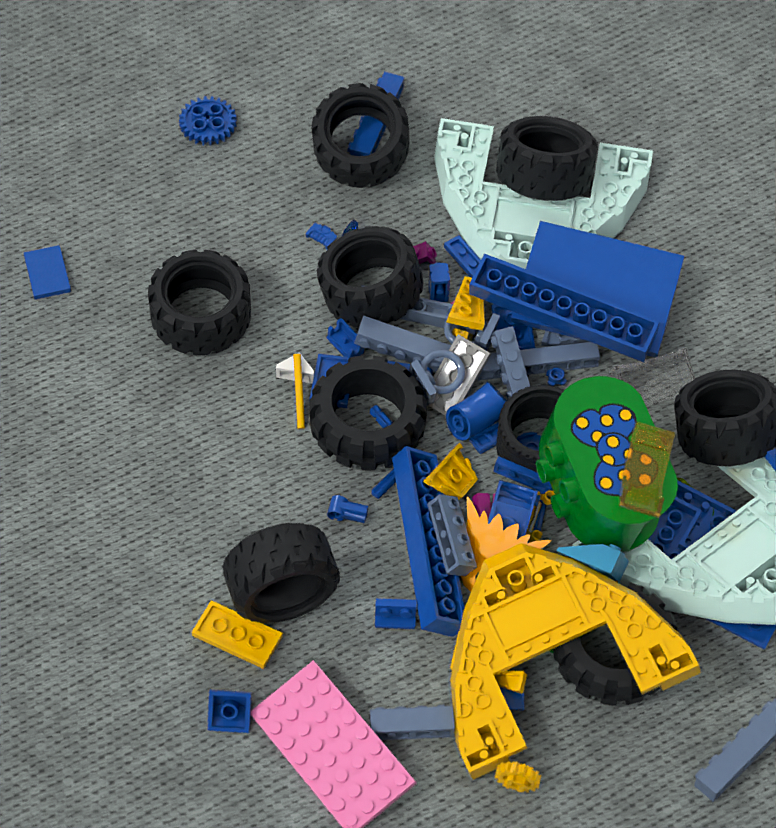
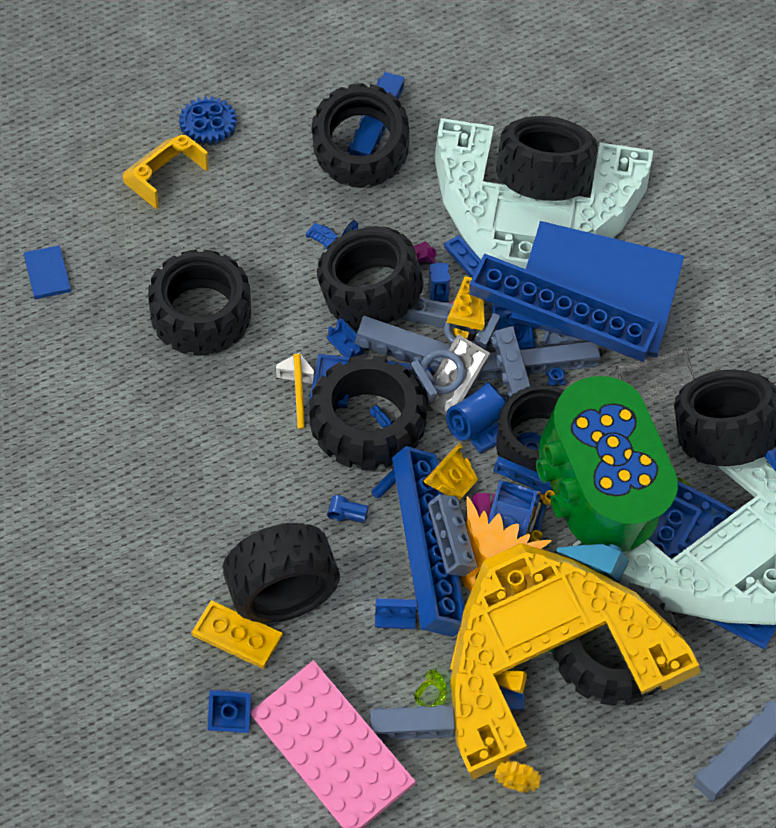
(141, 171): none -> yellow windscreen
(433, 678): none -> clear neon green piece
(645, 469): clear yellow windscreen -> none

